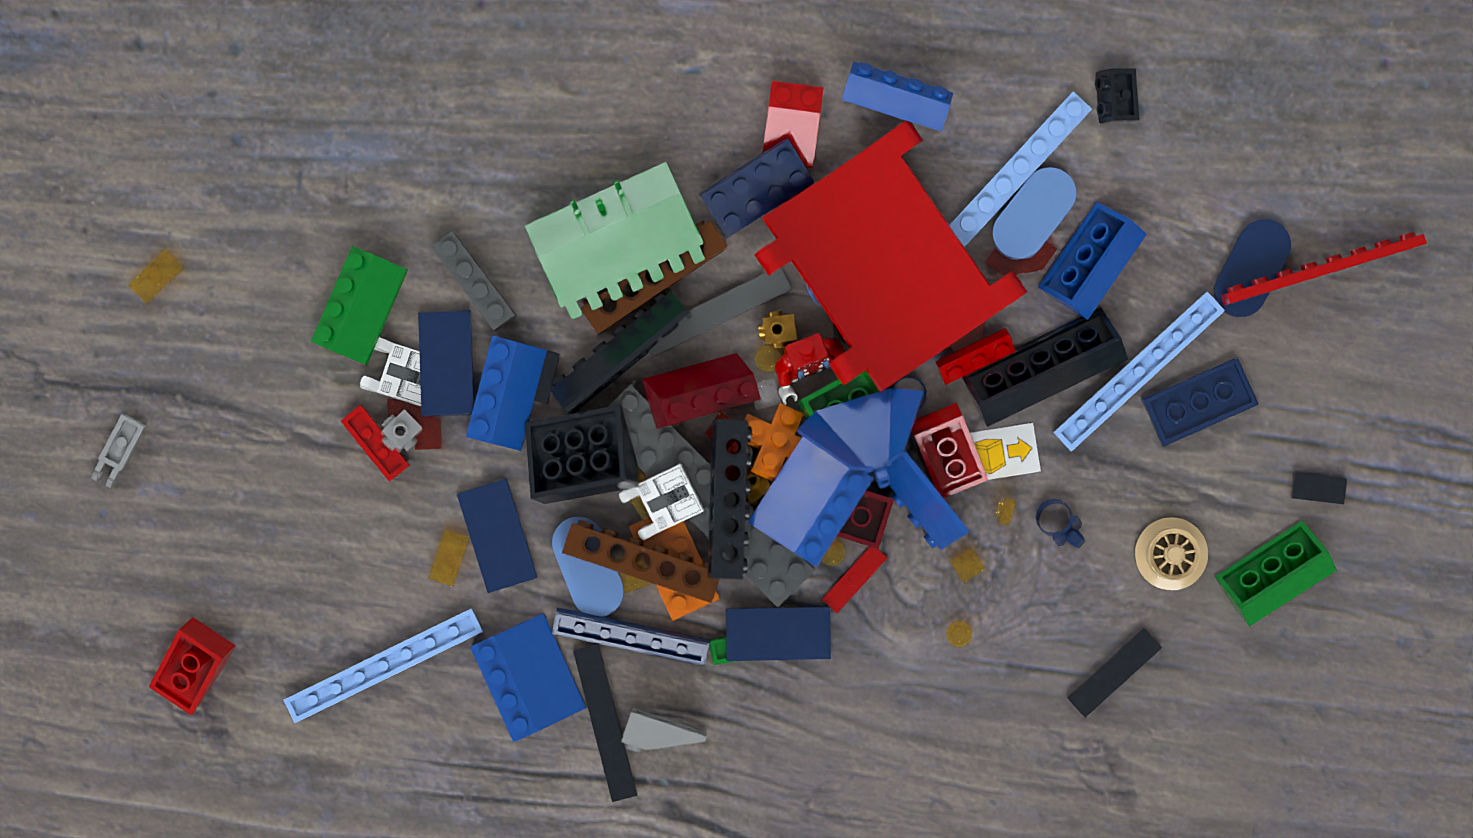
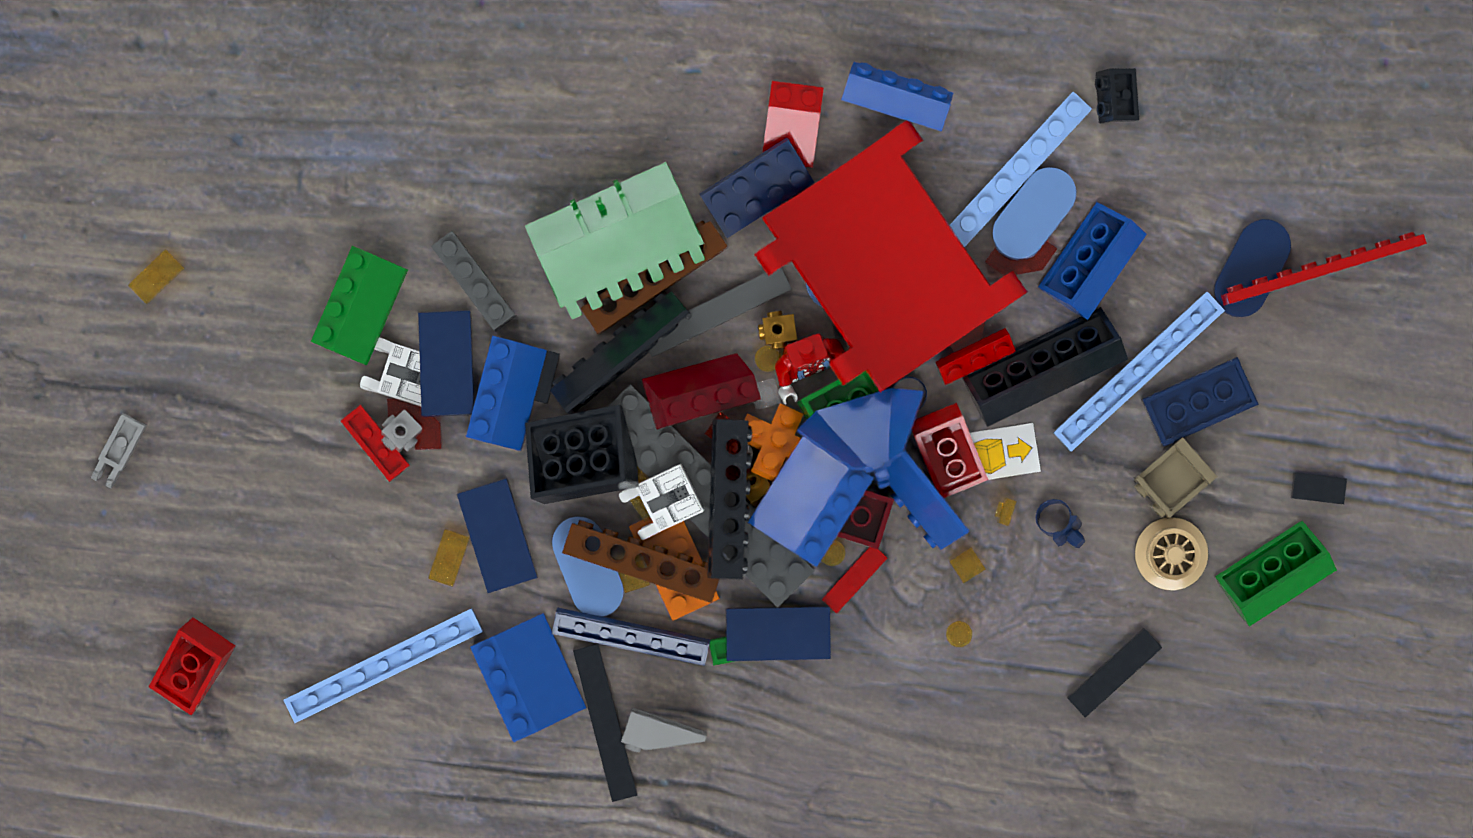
(1174, 479): none -> dark tan panel

